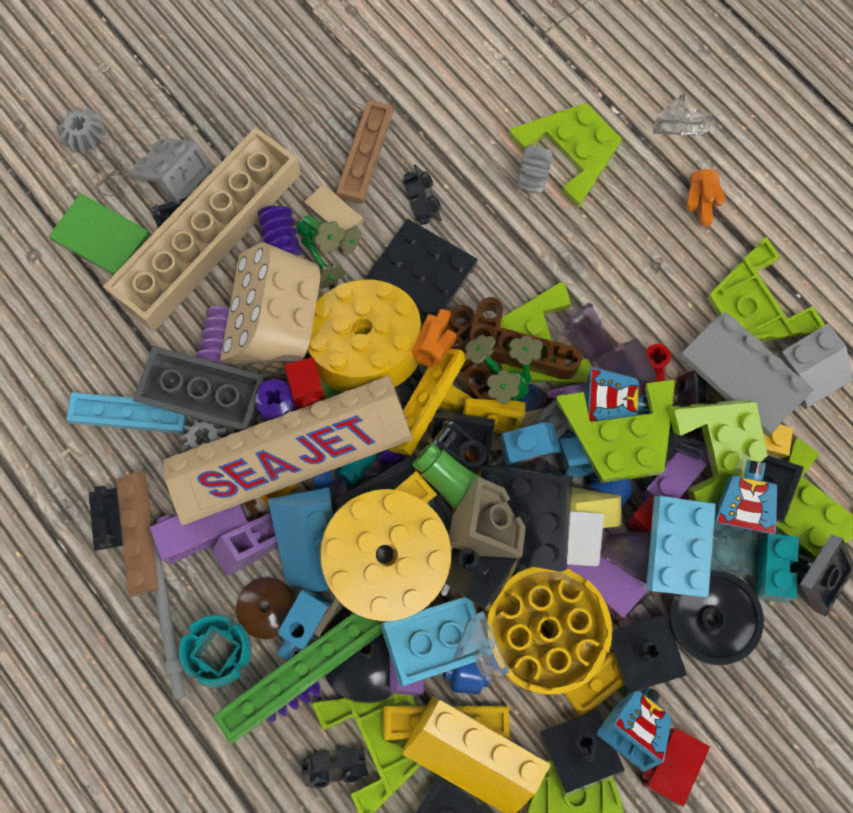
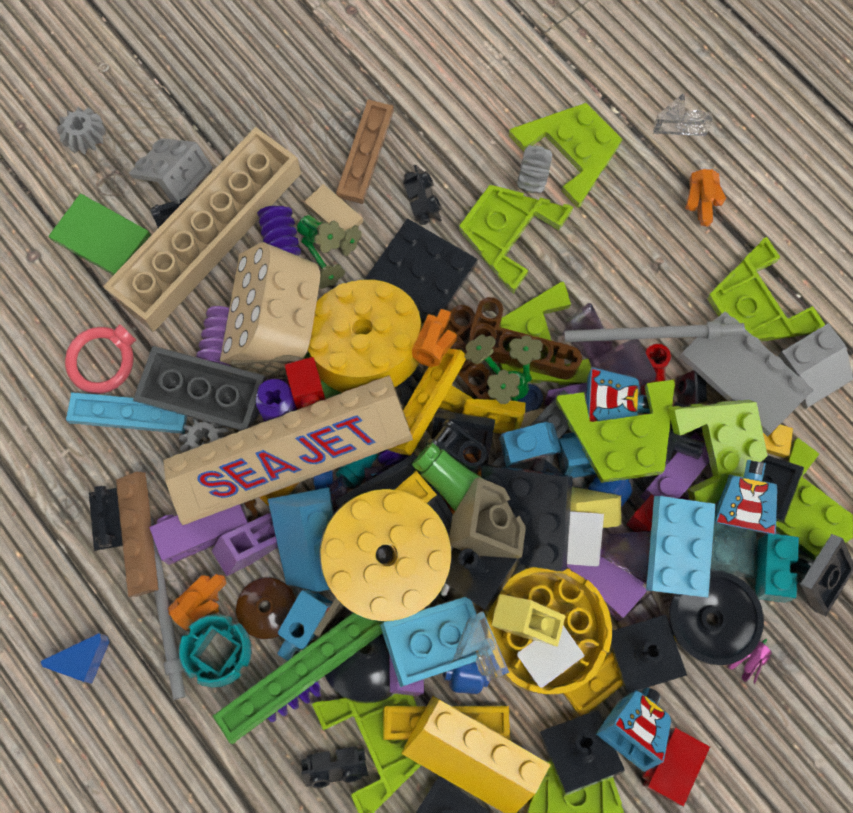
(79, 660): none -> blue slope
(120, 338): none -> coral piece
(197, 601): none -> orange rock
(499, 221): none -> lime wing
(528, 620): none -> light yellow slope
(548, 661): none -> white sticker
(711, 330): none -> light grey bar
(759, 655): none -> flat silver piece

